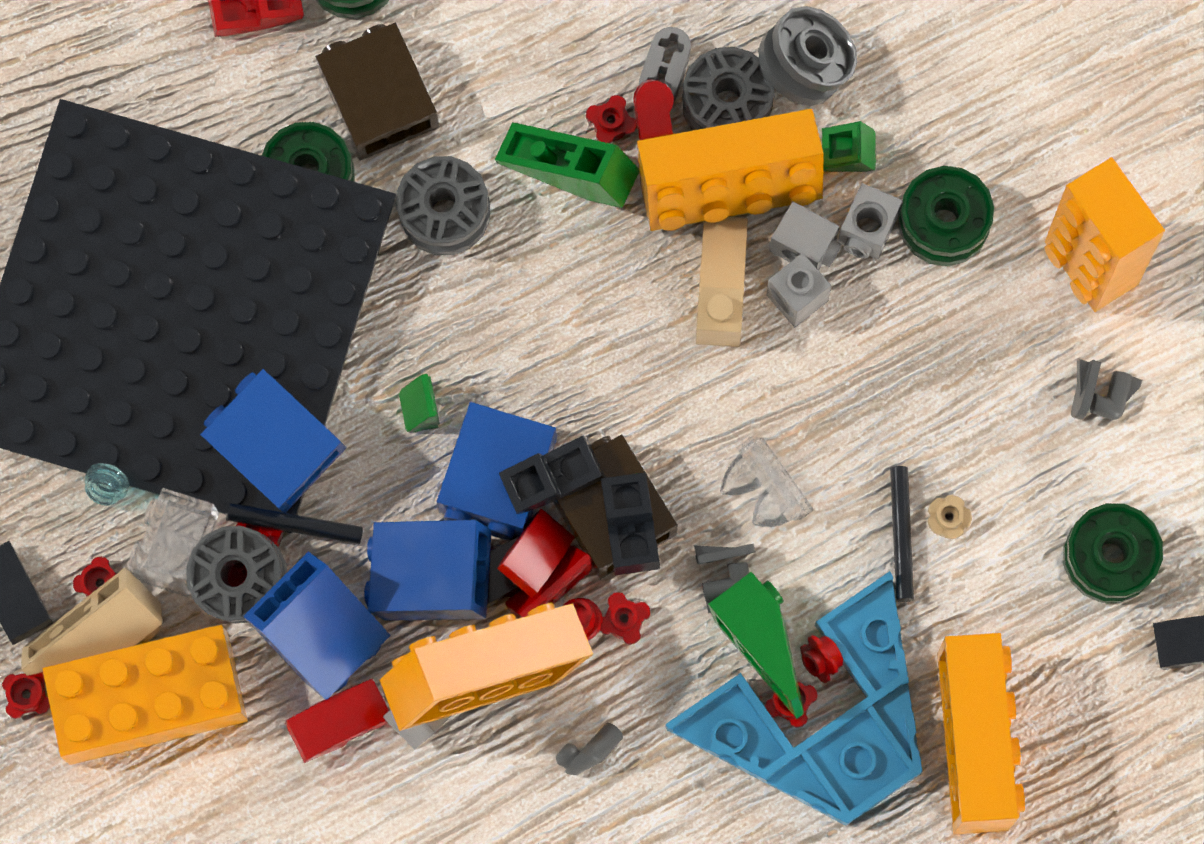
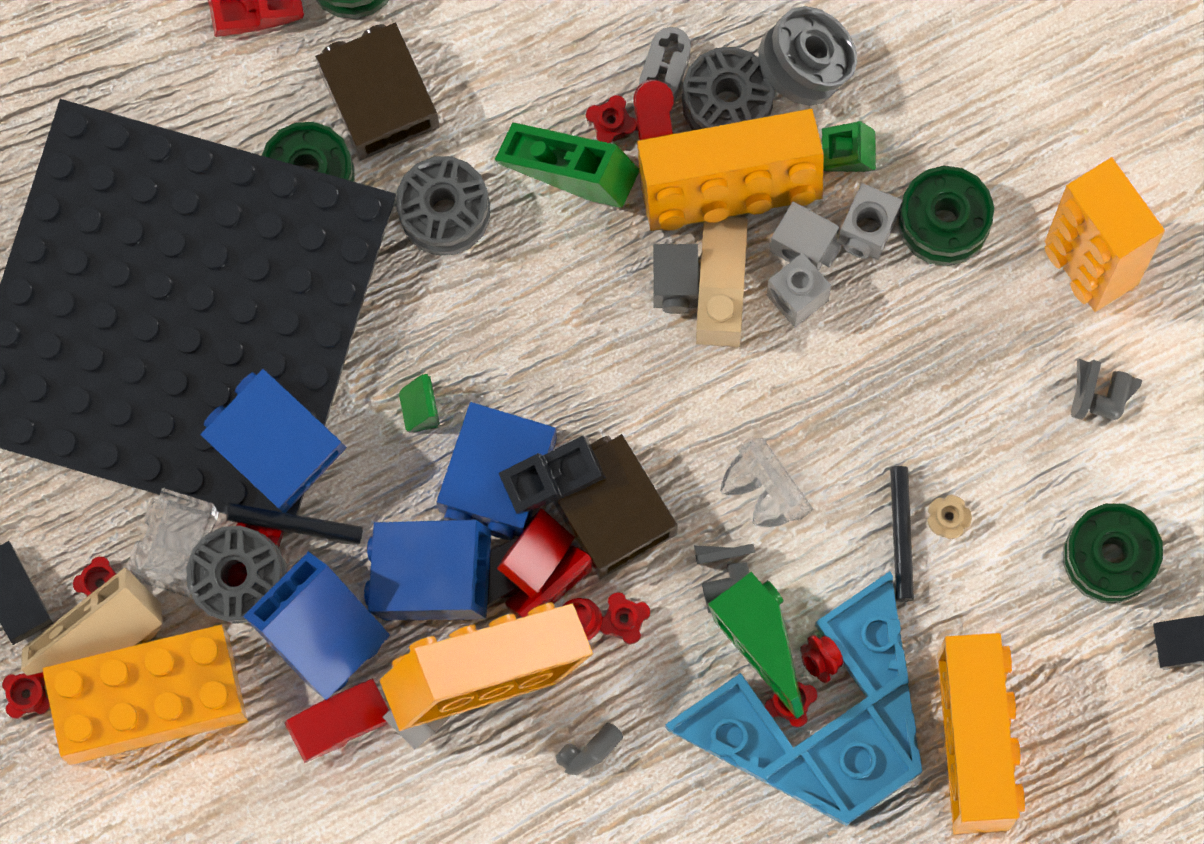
(106, 484): clear light blue plate -> none
(630, 523): black slope -> none
(675, 277): none -> dark grey brick

